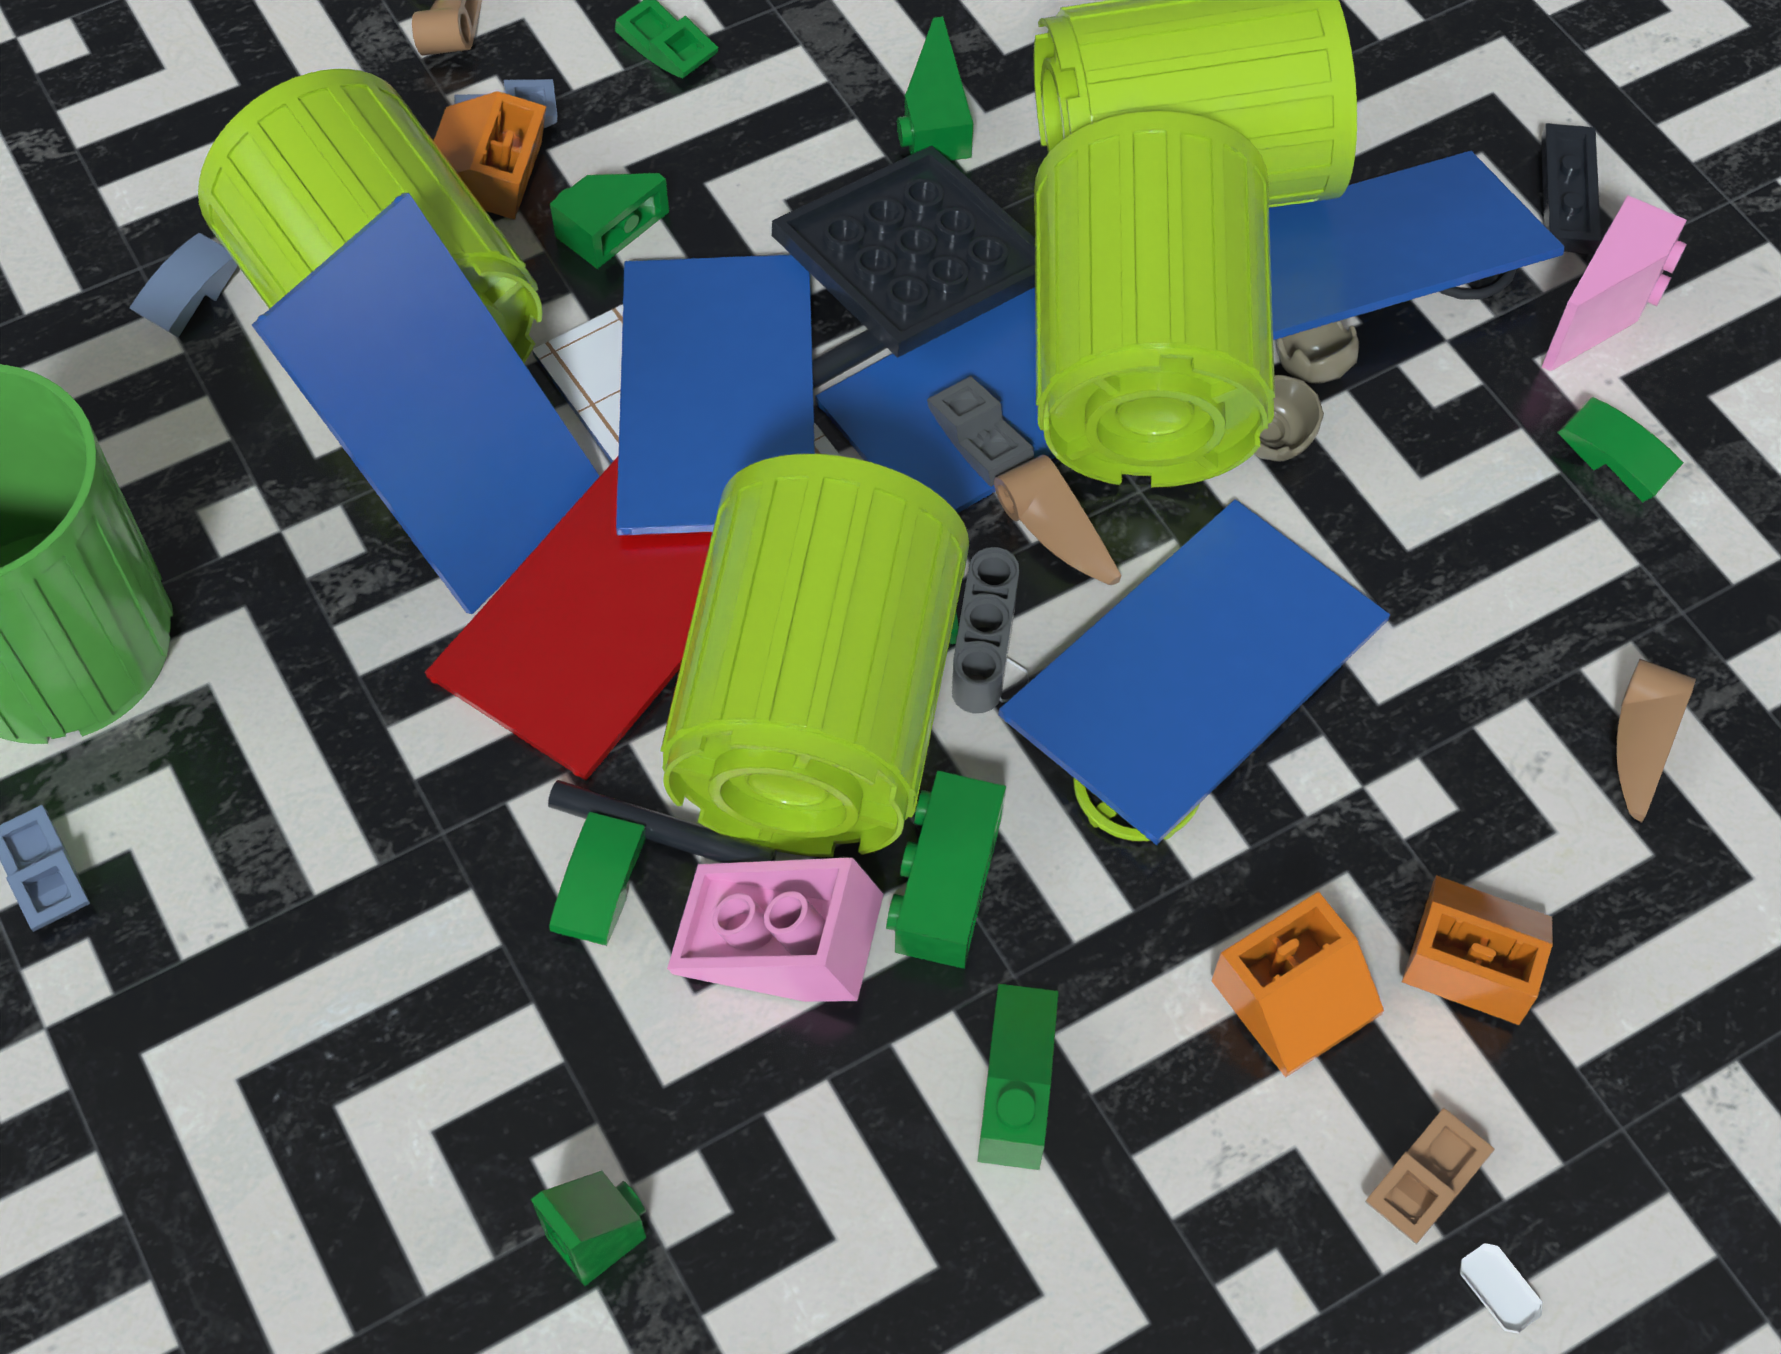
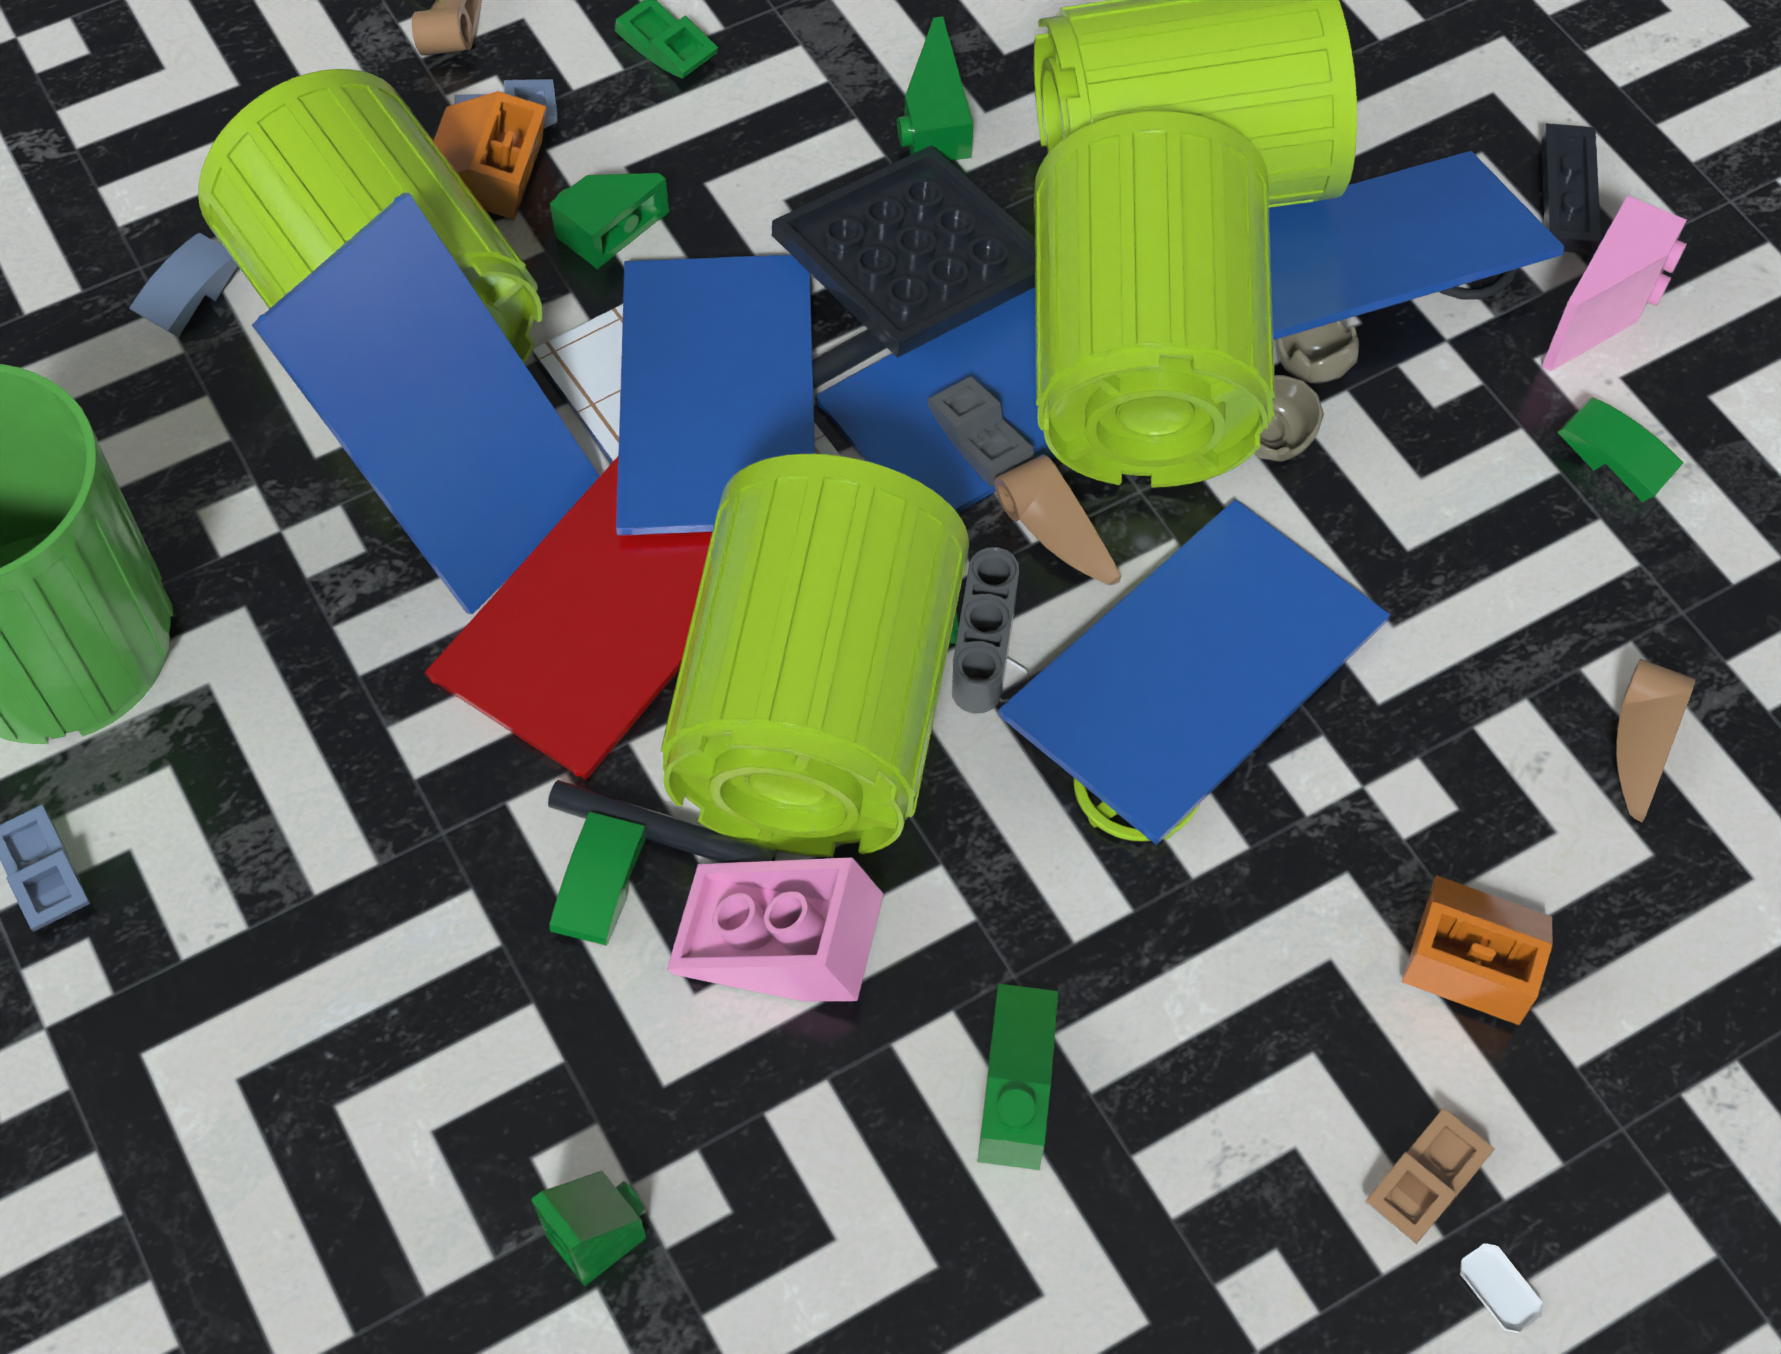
(947, 869): green brick -> none
(1299, 983): orange slope -> none

